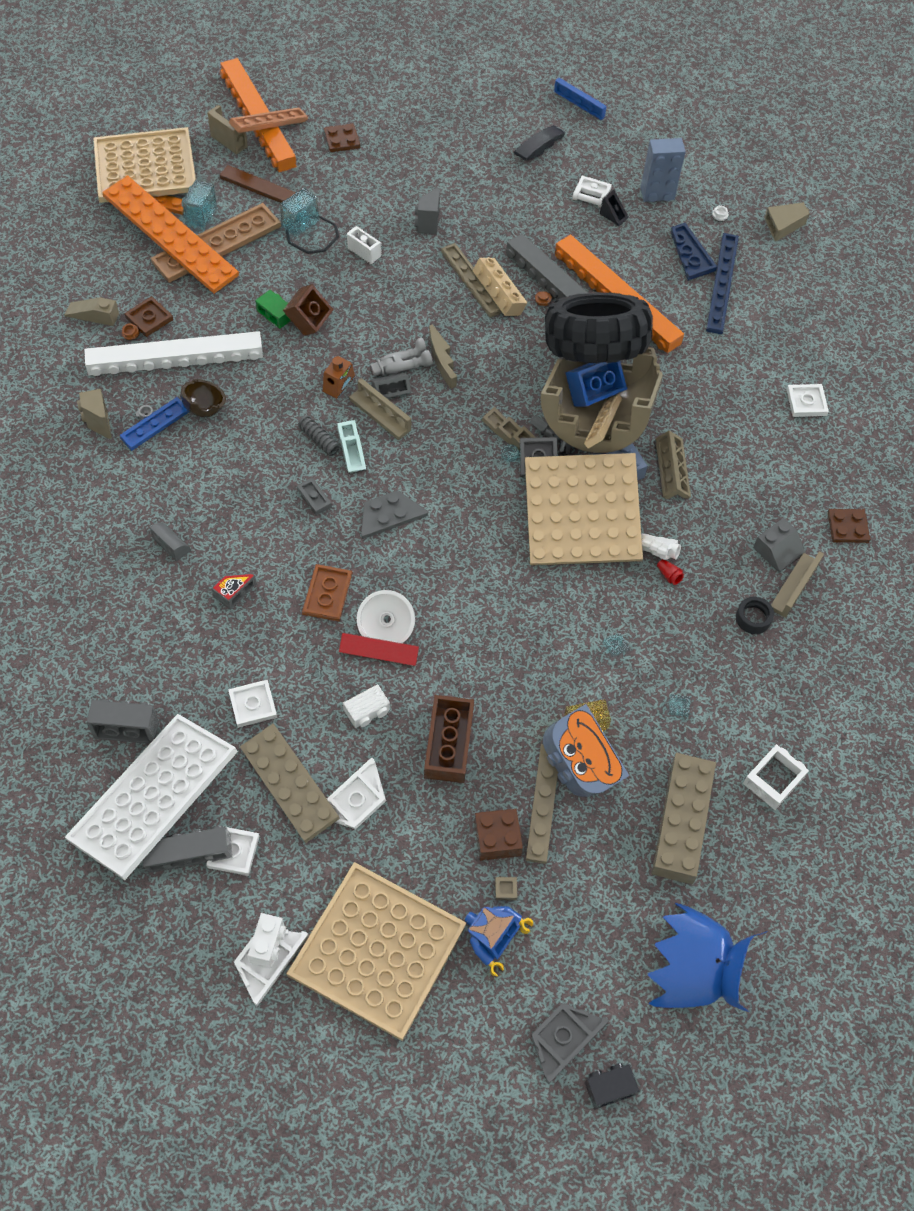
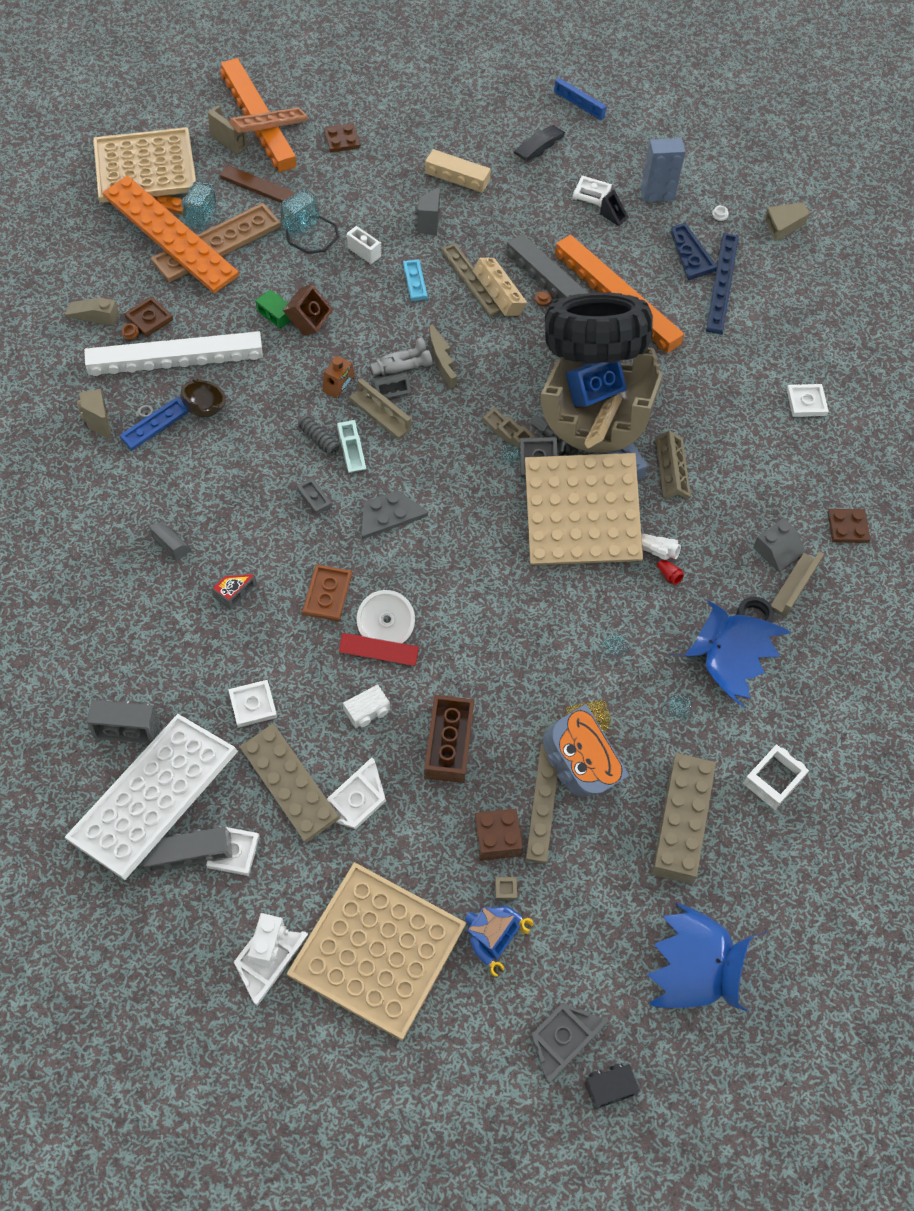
(415, 280): none -> medium azure tile
(457, 170): none -> tan brick
(741, 644): none -> blue piece

